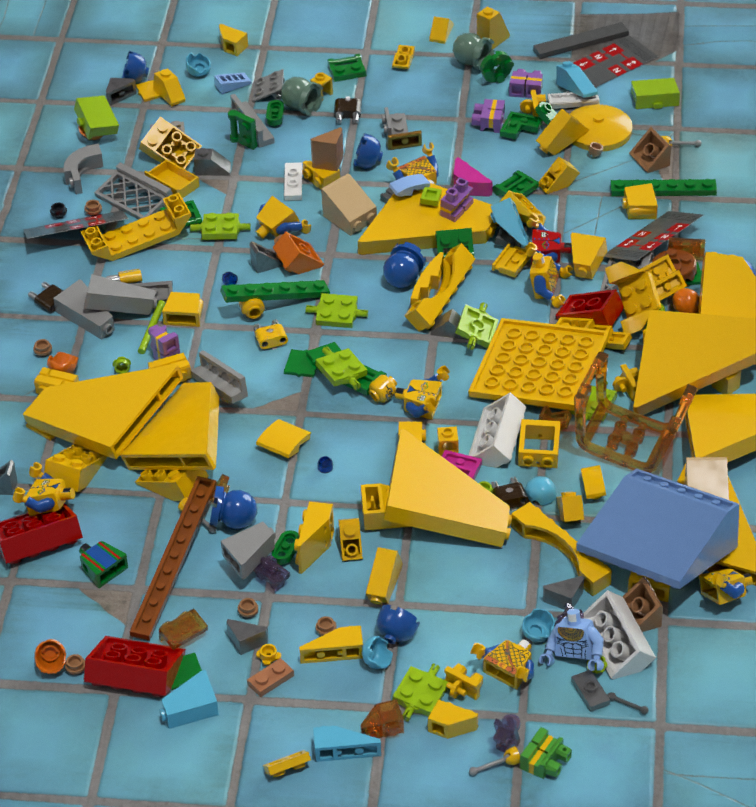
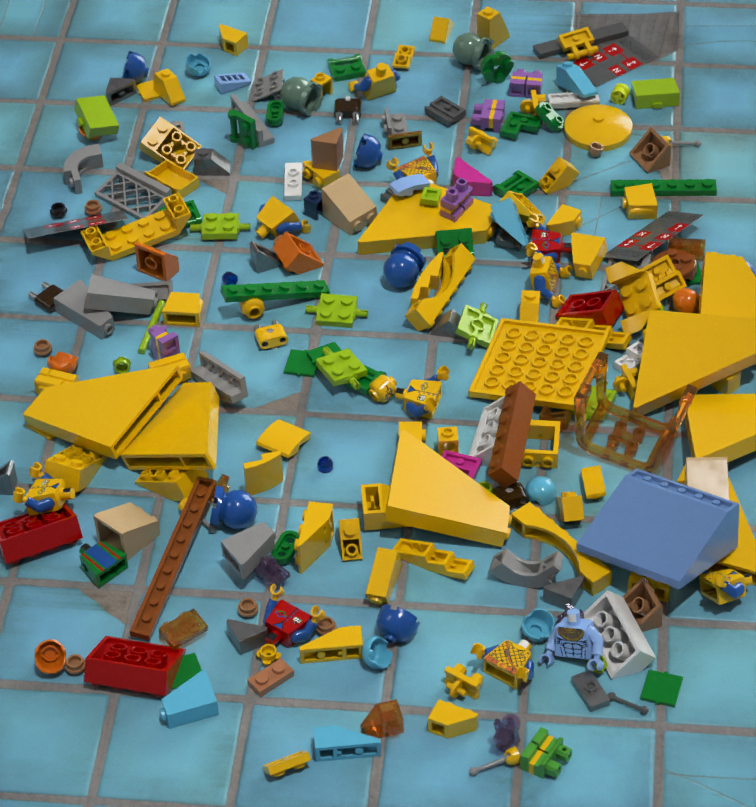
(126, 528): none -> tan slope
(127, 276): yellow piece -> none
(156, 262): none -> orange slope
(264, 473): none -> yellow slope
(288, 623): none -> torso
(312, 203): none -> dark blue window
(376, 82): none -> yellow torso
(420, 691): lime plate -> none
(428, 557): none -> yellow slope
(445, 111): none -> dark grey plate
(479, 140): none -> yellow hips
(511, 261): yellow plate -> none
(511, 434): none -> dark orange brick
(525, 573): none -> light grey arch
(530, 305): none -> yellow slope
(561, 133): yellow slope -> none
(565, 220): none -> yellow slope
(576, 39): none -> yellow plate
(616, 95): none -> neon yellow wheel
(631, 358): none -> white slope
(661, 688): none -> green piece

